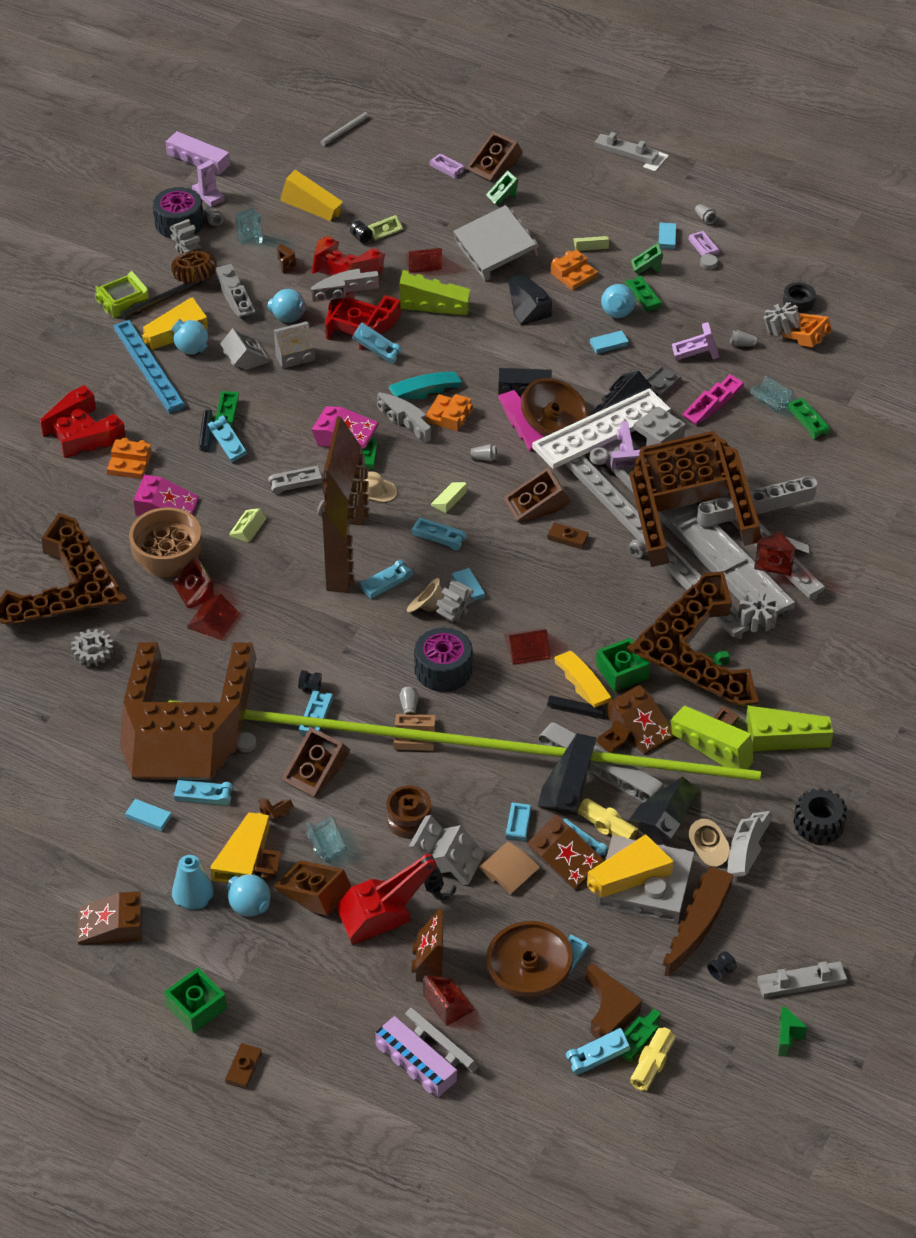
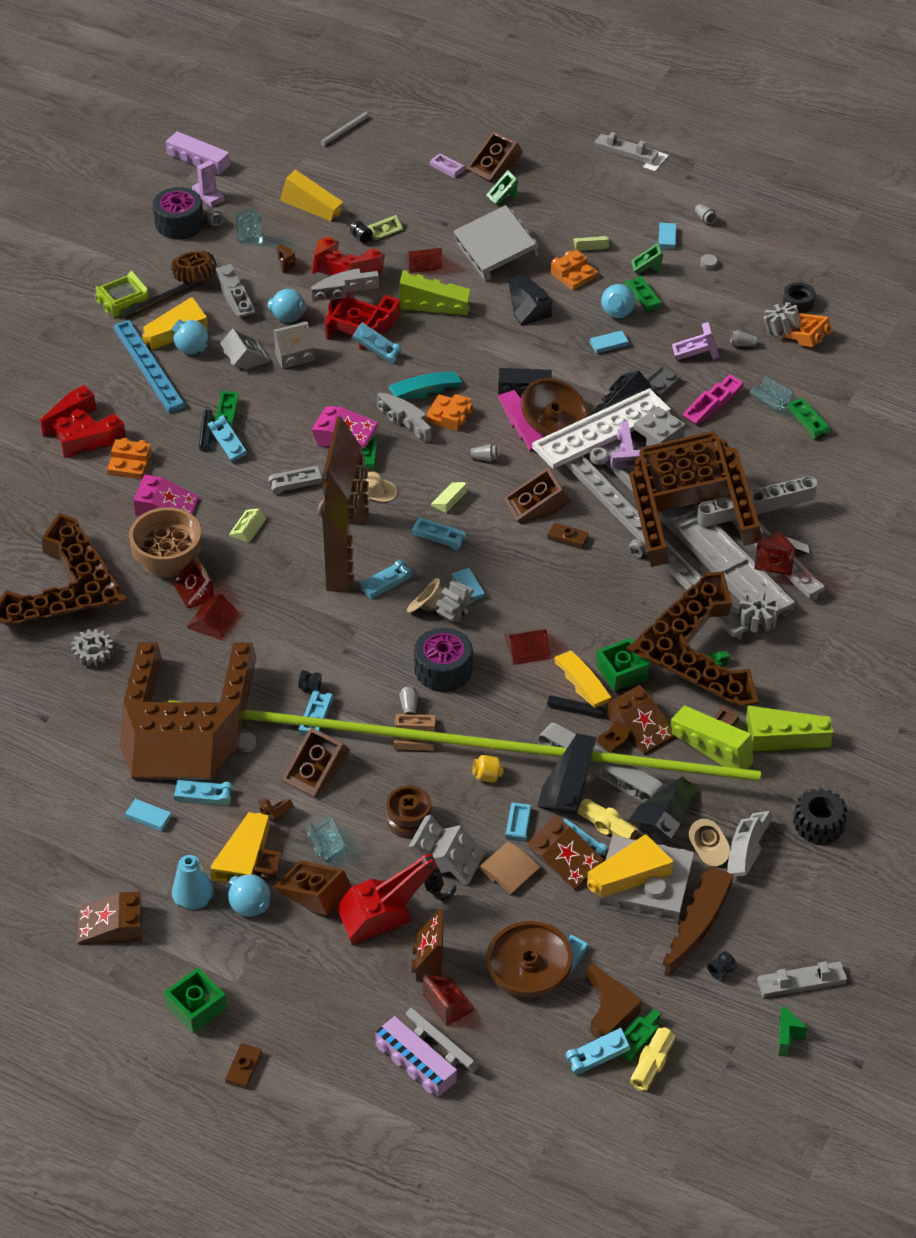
(184, 236): light grey gear -> none
(487, 768): none -> yellow head
(701, 245): lavender tile -> none

